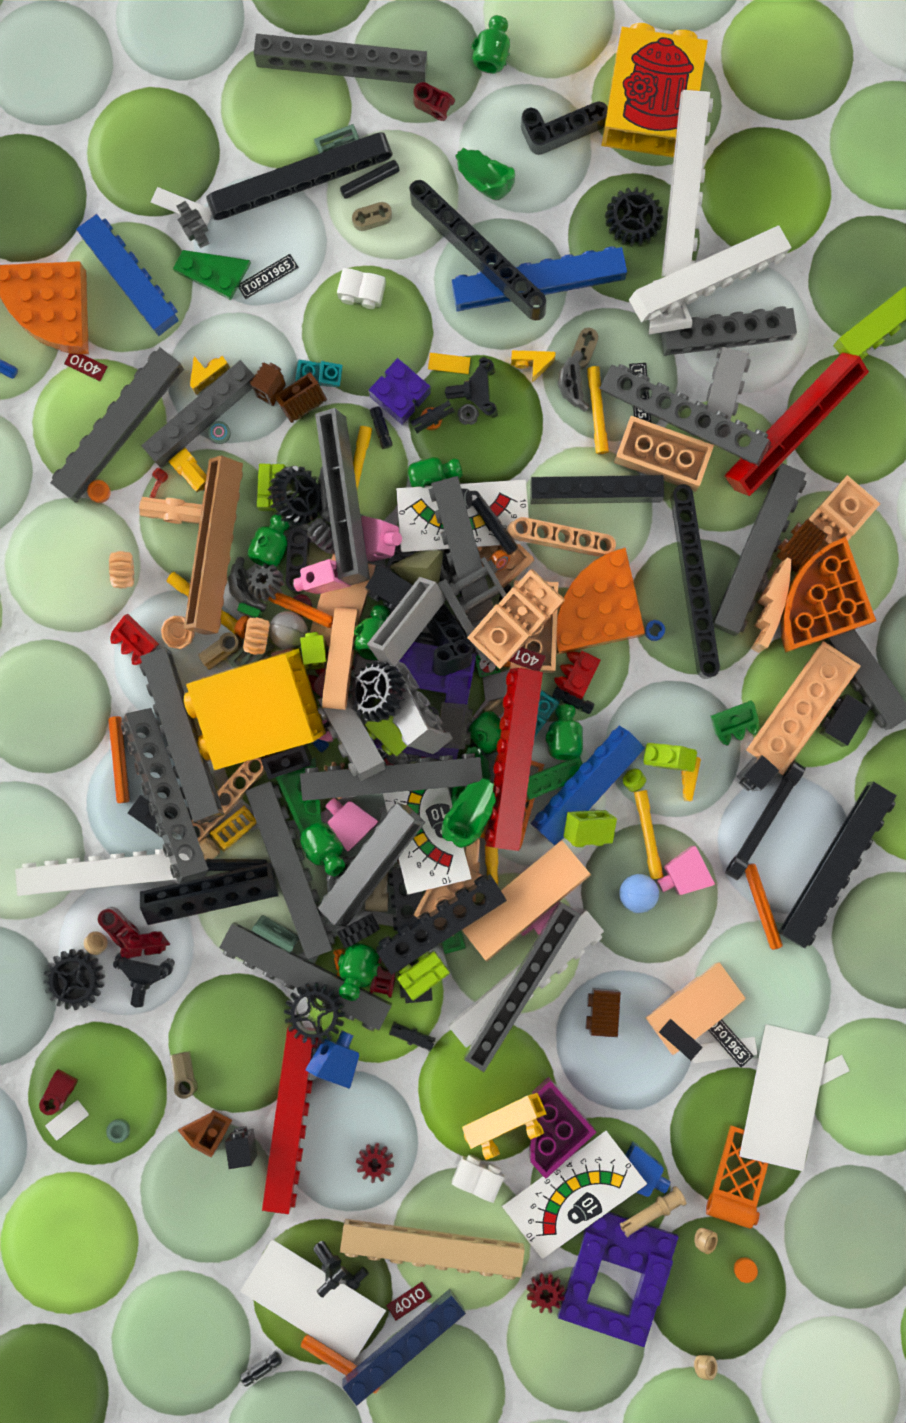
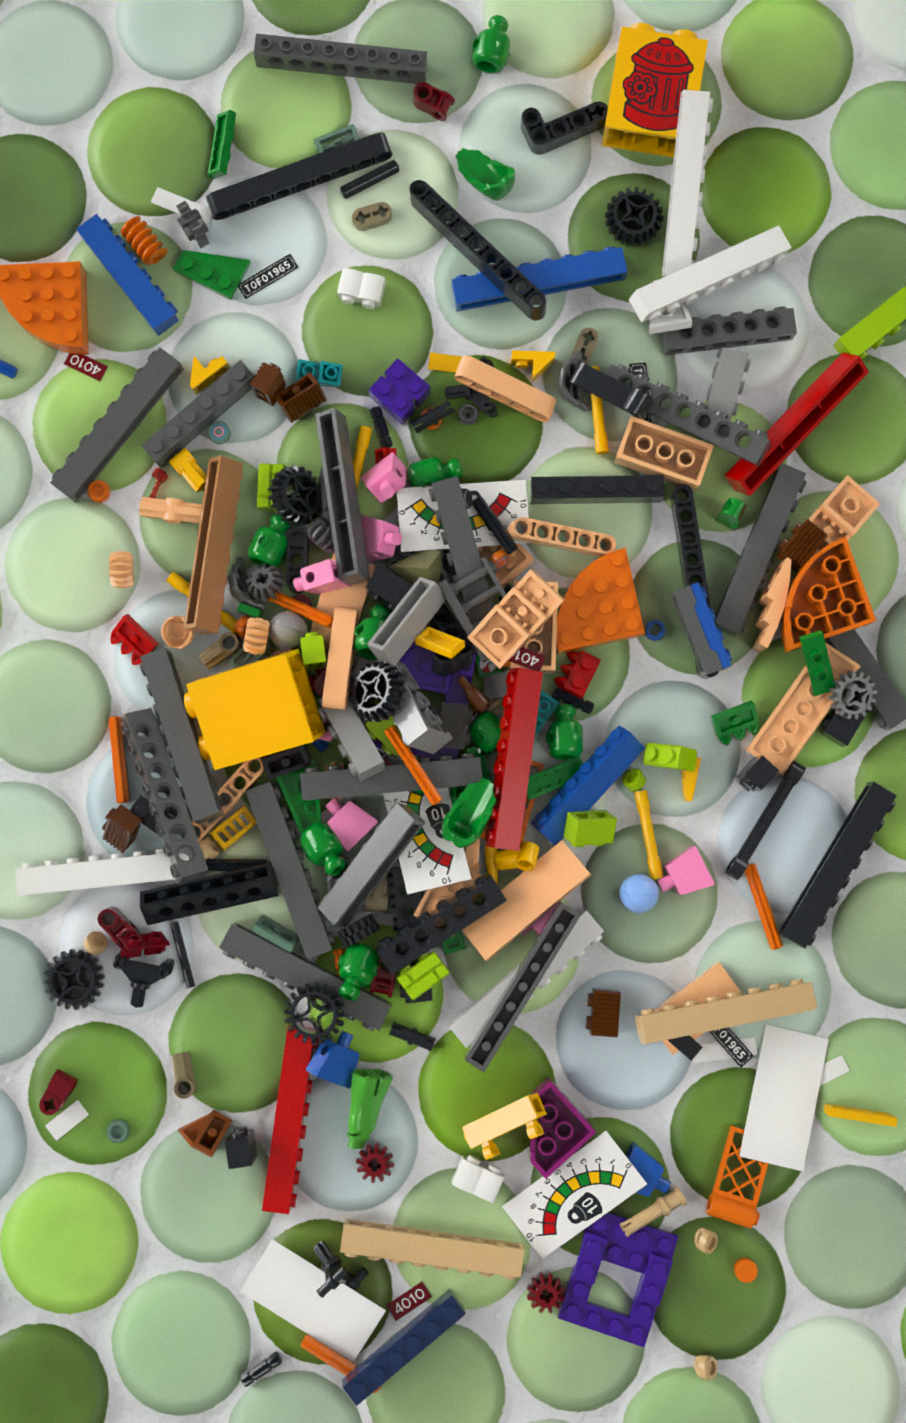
(121, 828): none -> reddish brown brick
(142, 241): none -> orange piece
(182, 954): none -> black bar
(222, 144): none -> green plate
(367, 1096): none -> bright green piece
(383, 452): none -> red piece
(386, 477): none -> bright pink torso
(413, 765): none -> orange axle
(439, 642): none -> yellow tile
(476, 699): none -> reddish brown cone
(505, 388): none -> light nougat beam
(524, 859): none -> yellow piece
(611, 390): none -> black beam
(700, 629): none -> piece
(725, 1012): none -> tan brick
(731, 513): none -> green leg
(817, 662): none -> green plate
(852, 694): none -> dark grey gear
(860, 1115): none -> yellow tile

